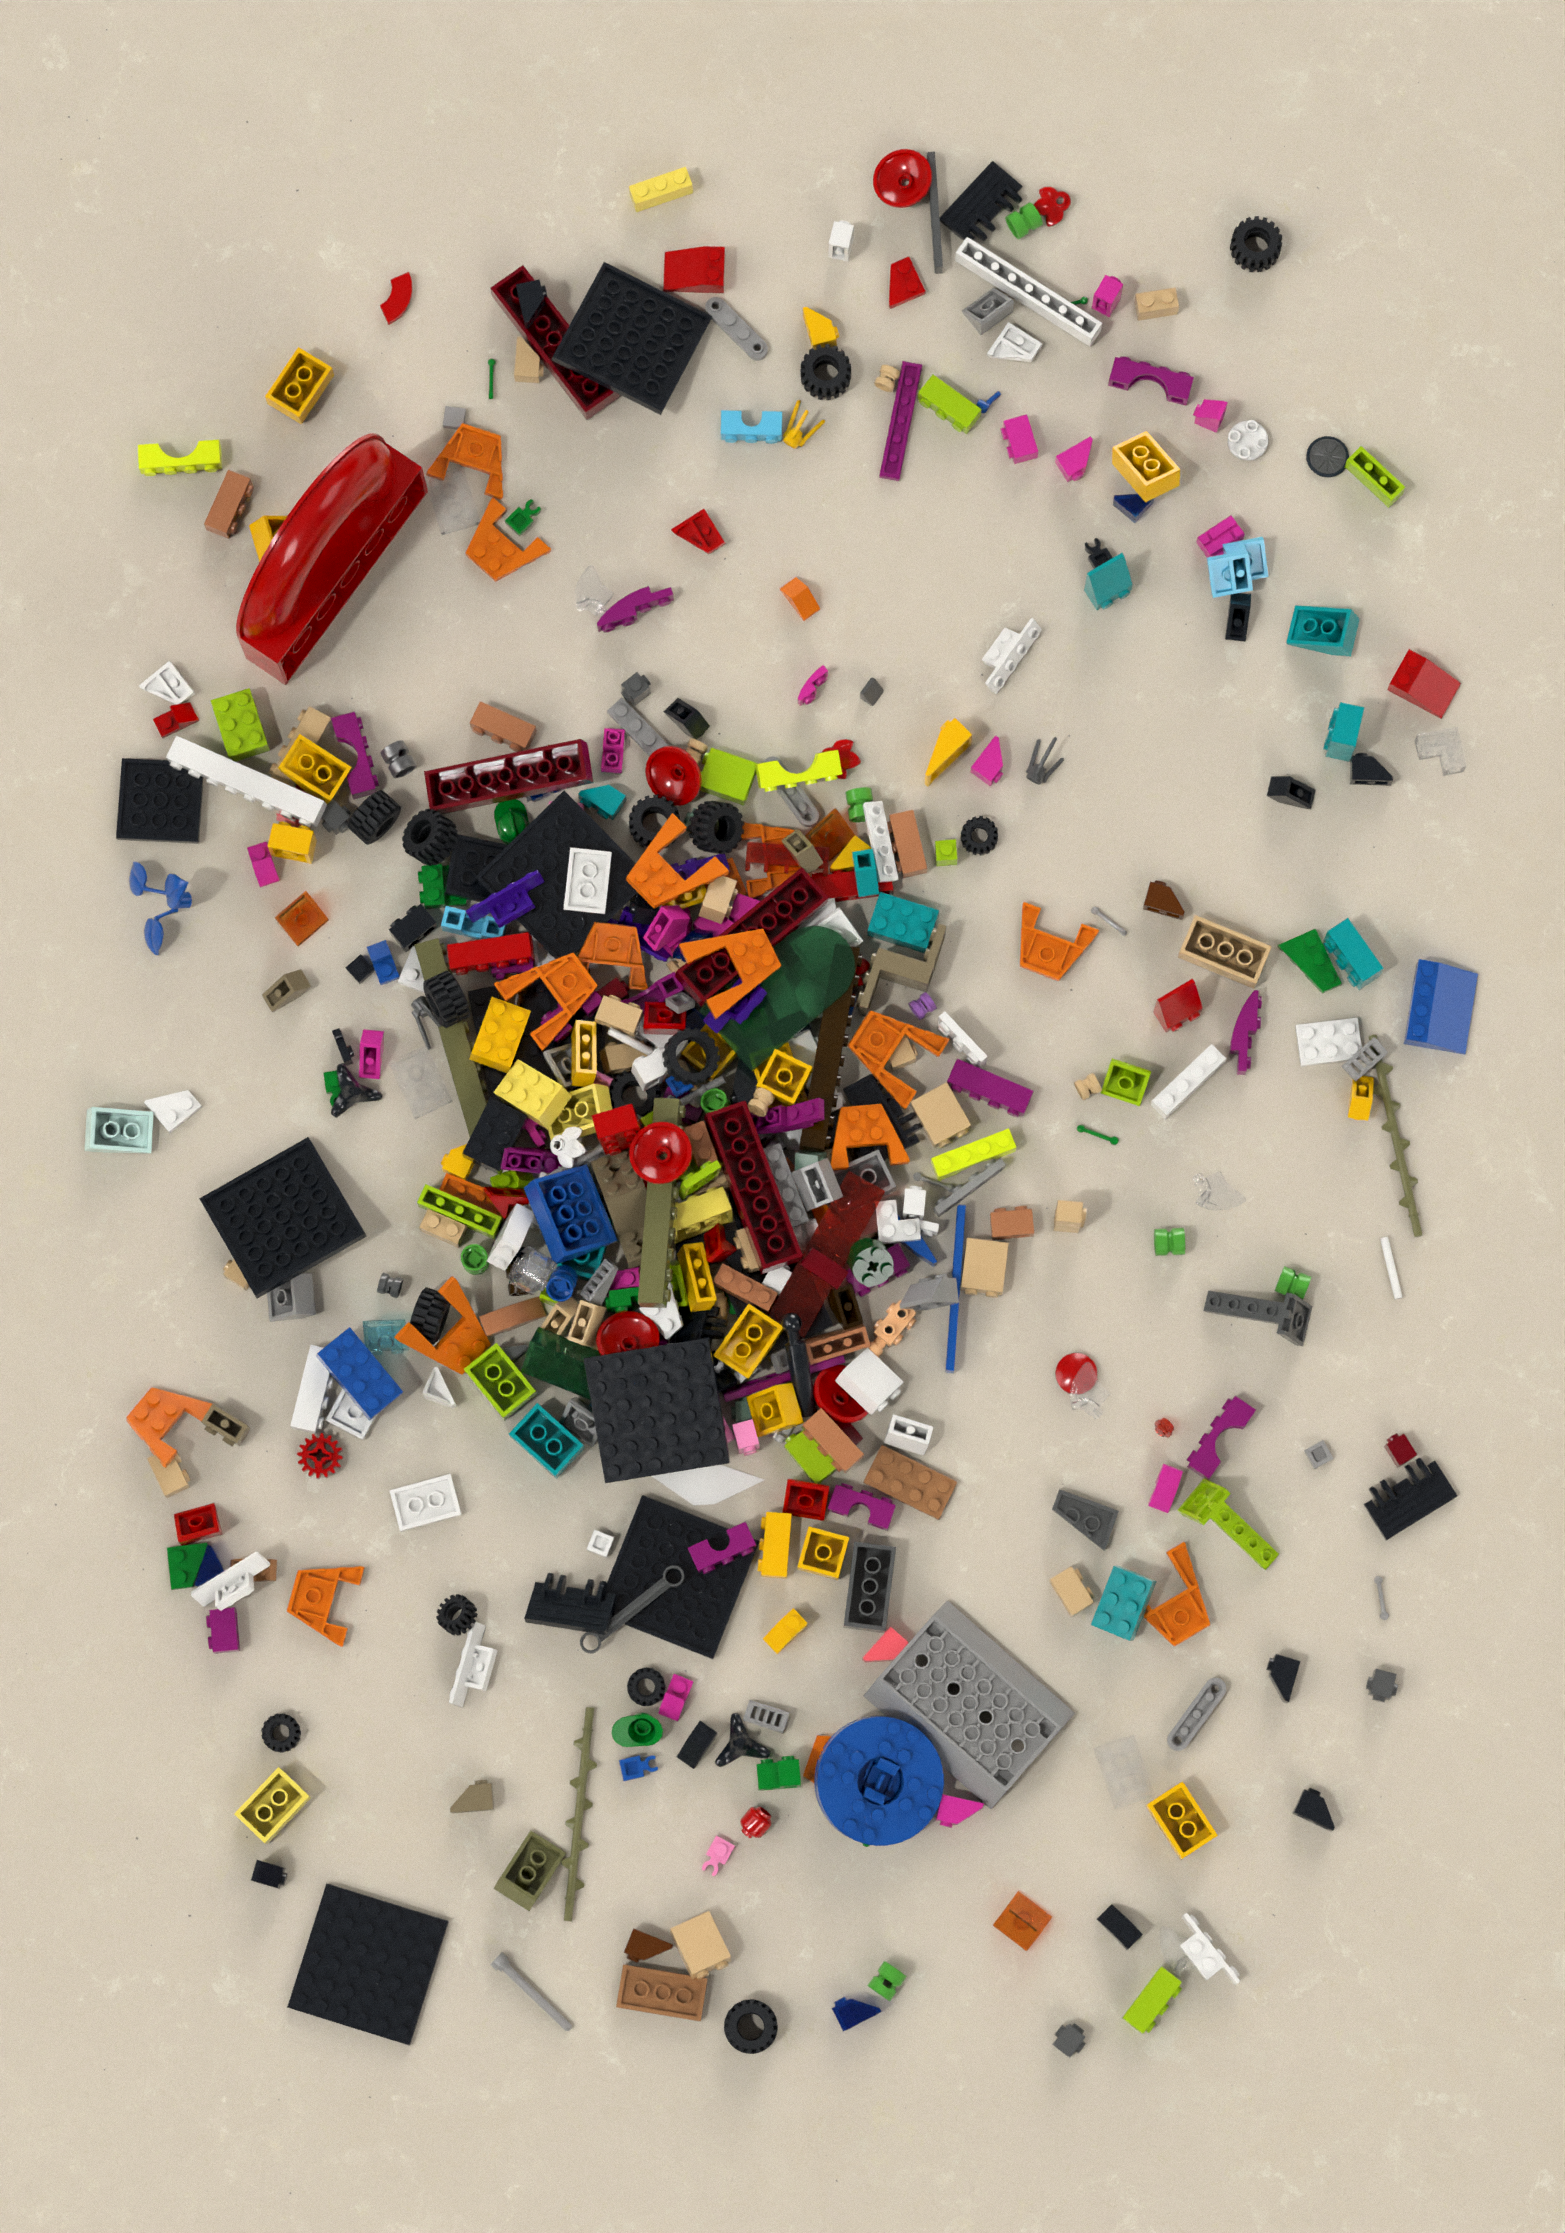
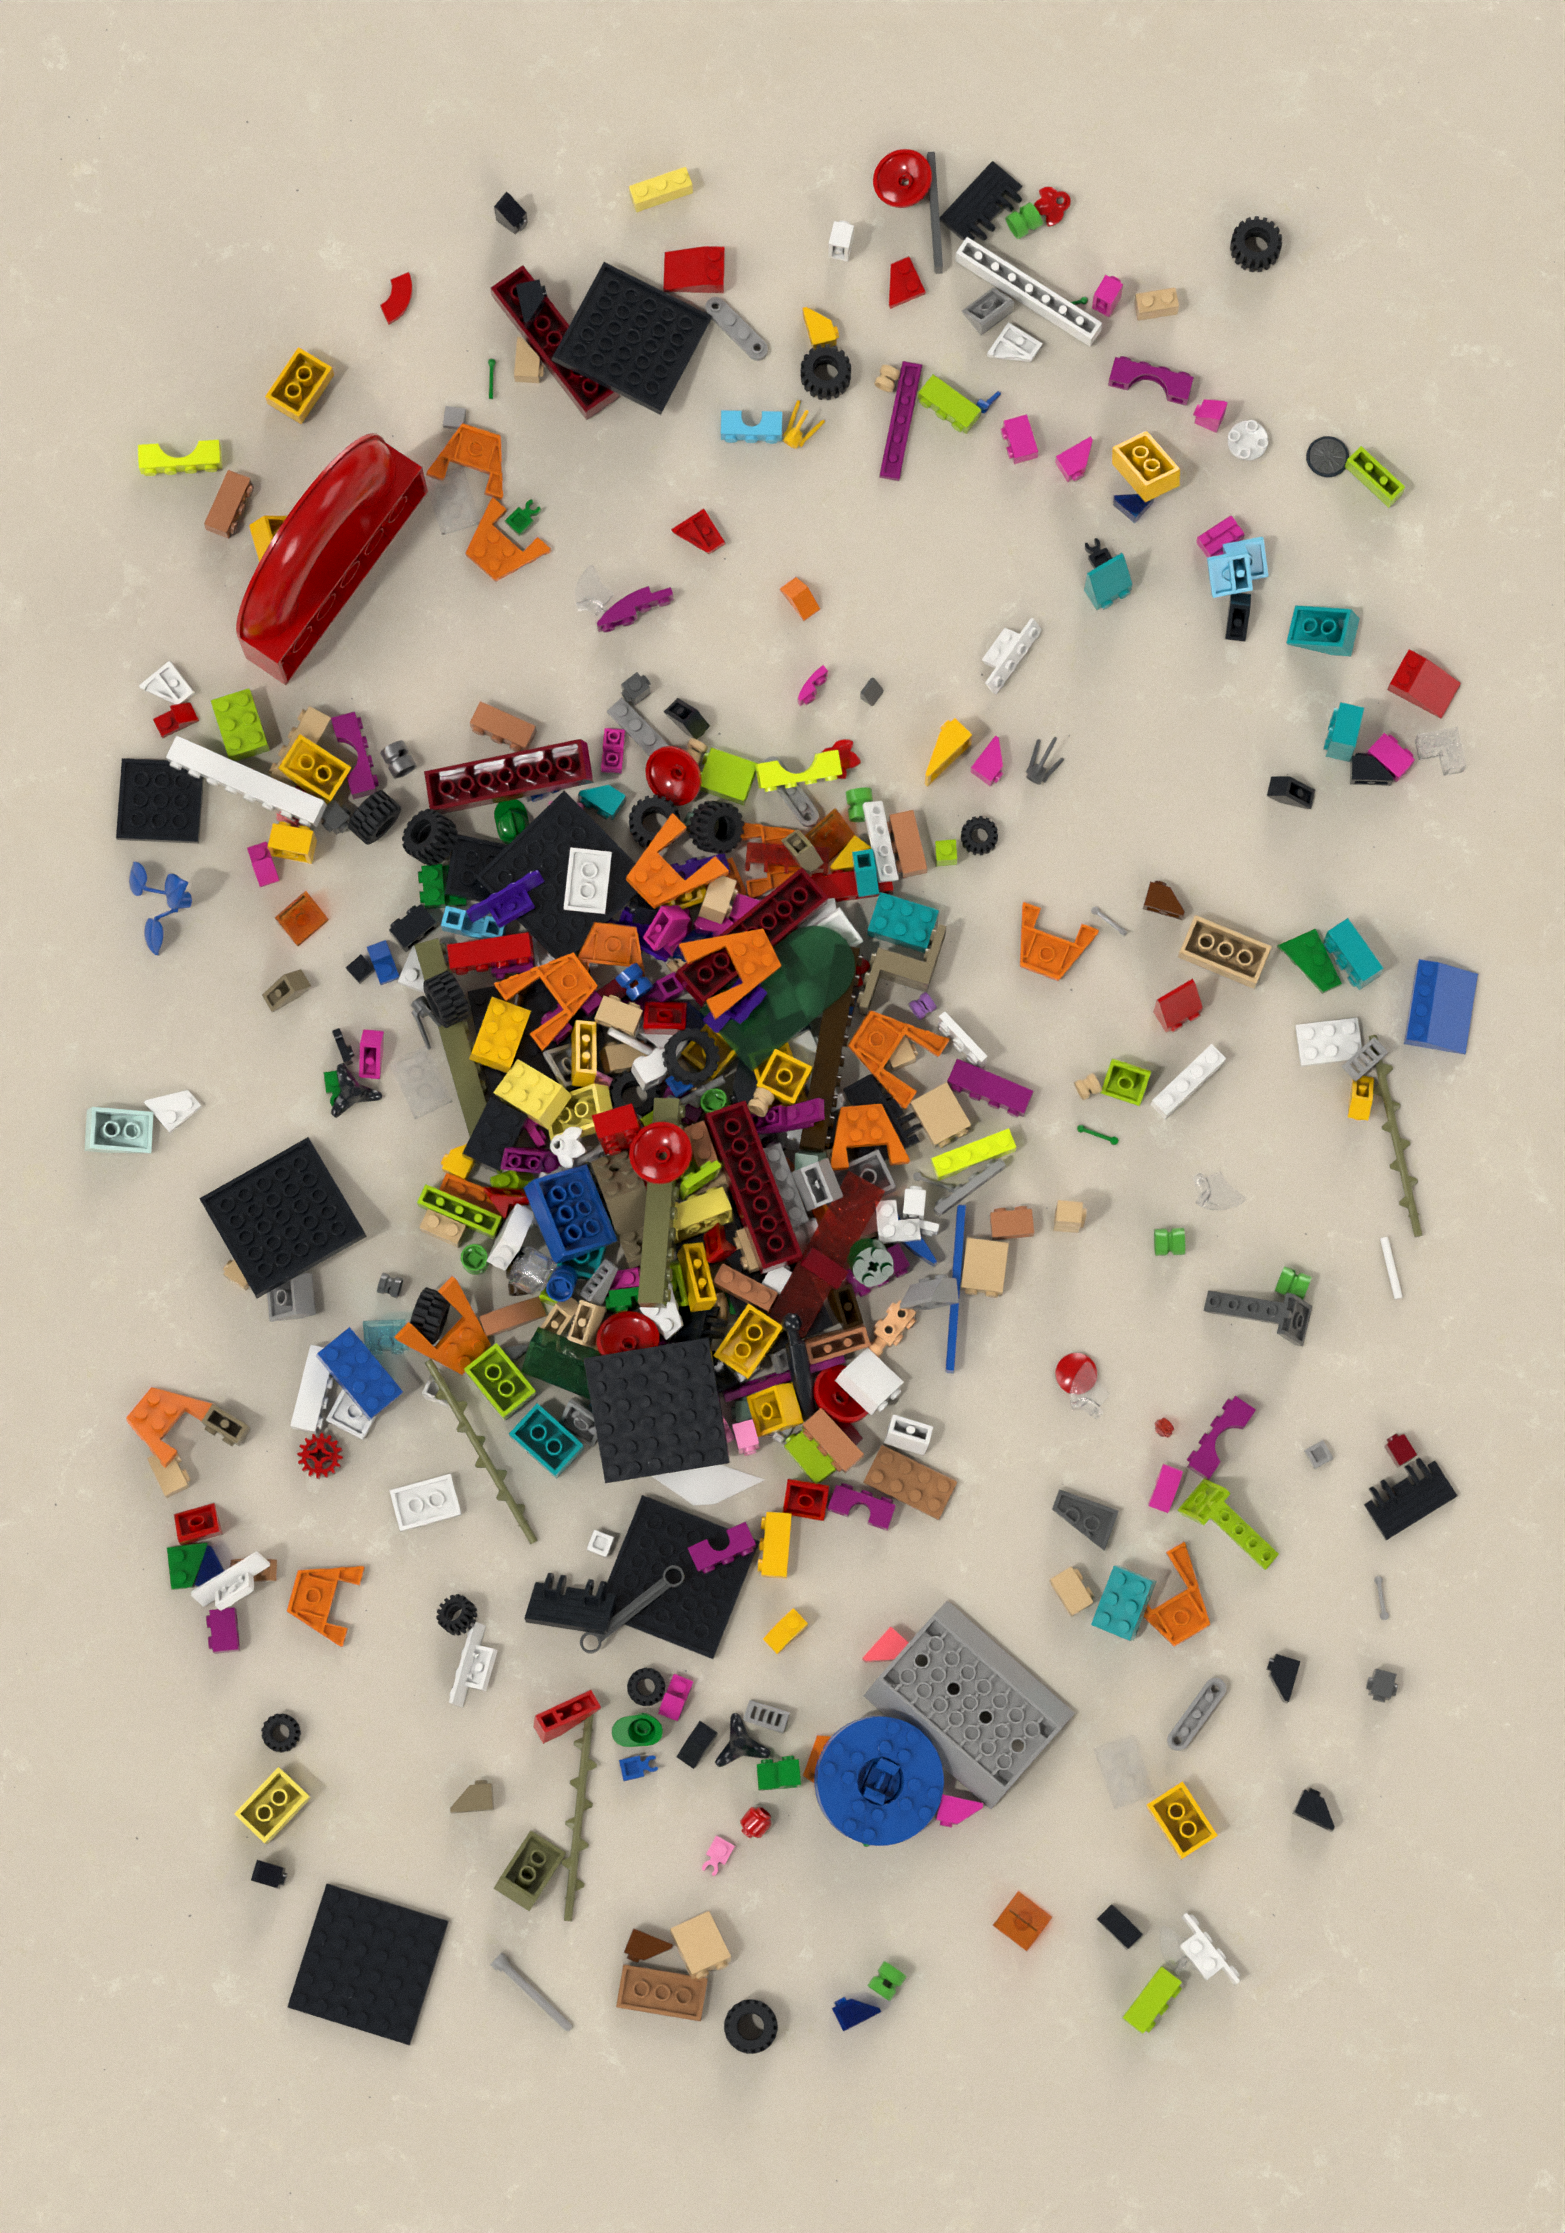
(483, 1460): none -> olive plant
(510, 214): none -> black slope
(565, 1716): none -> red slope
(629, 977): none -> blue wheel
(680, 1002): light grey tile -> none
(823, 1553): yellow brick -> none
(869, 1587): dark grey brick -> none
(1069, 2039): dark grey brick -> none
(1245, 1025): magenta slope -> none
(1391, 756): none -> dark pink brick

